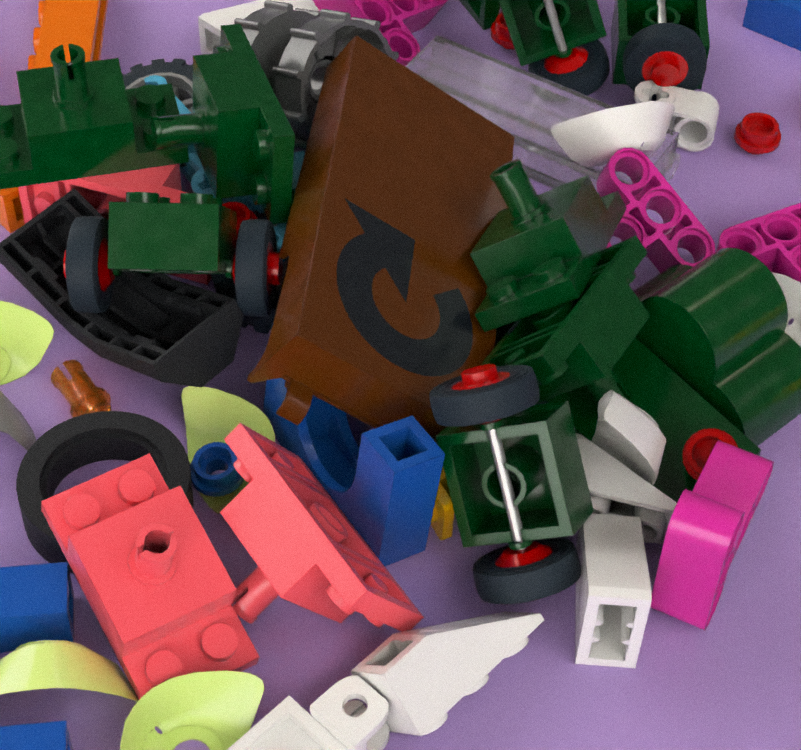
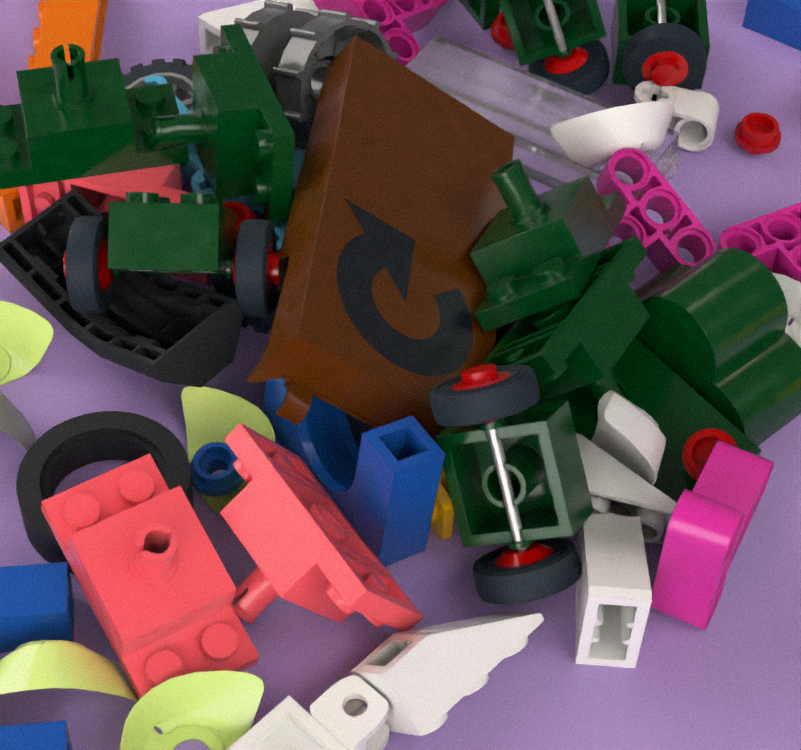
(80, 391): clear orange pin -> none

